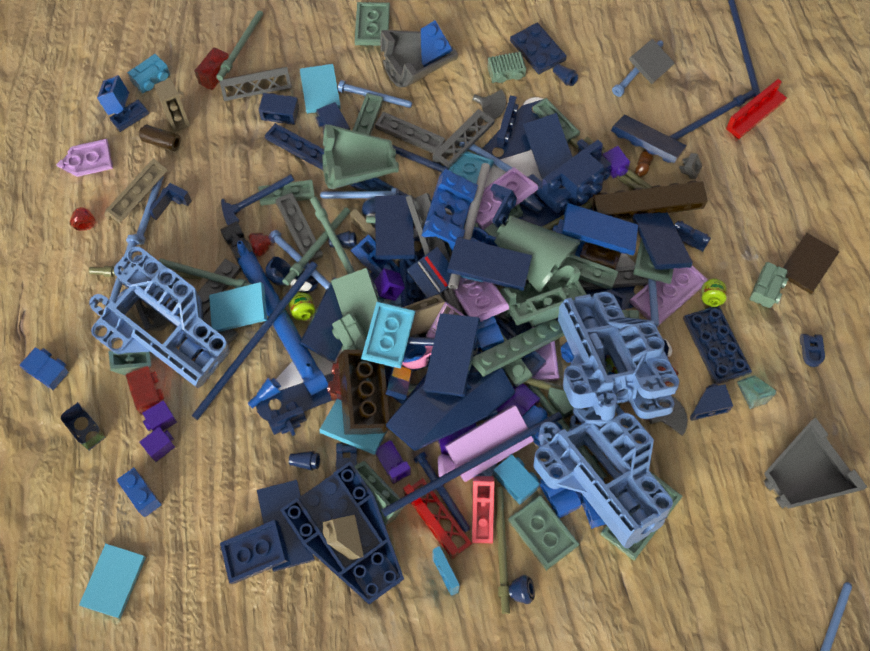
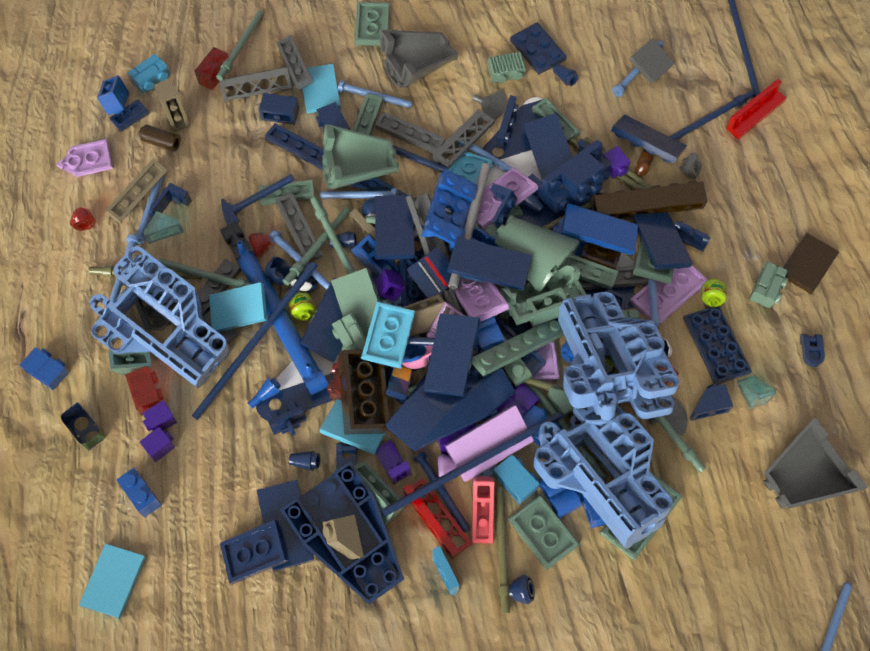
(162, 227): none -> clear light blue slope
(294, 62): none -> dark grey plate
(433, 43): blue wing -> none
(688, 453): none -> sand green bar

